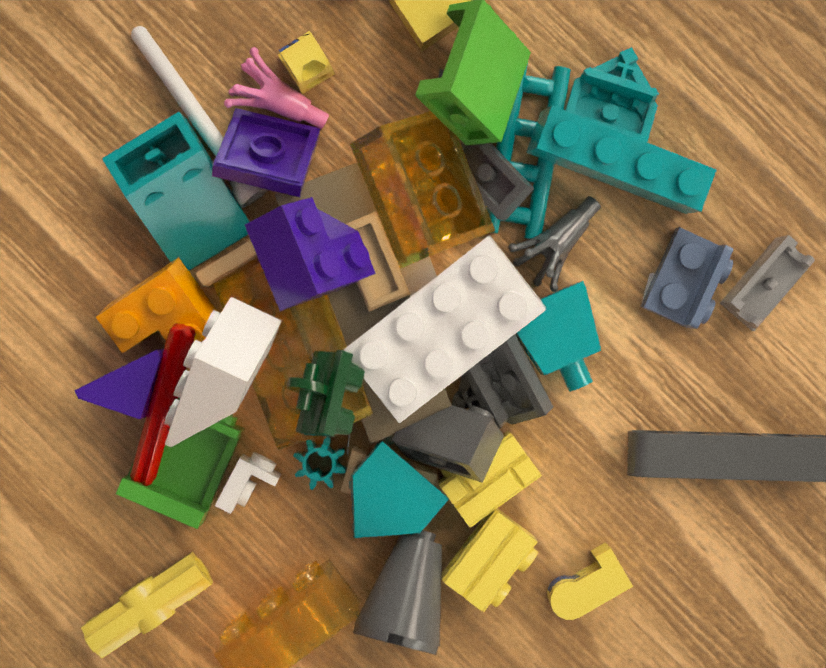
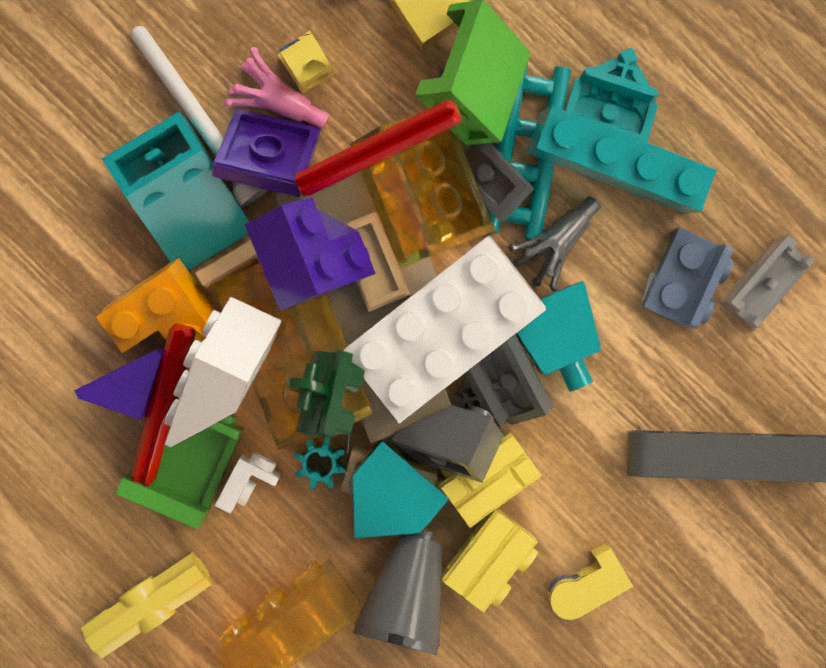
(378, 147): none -> red axle

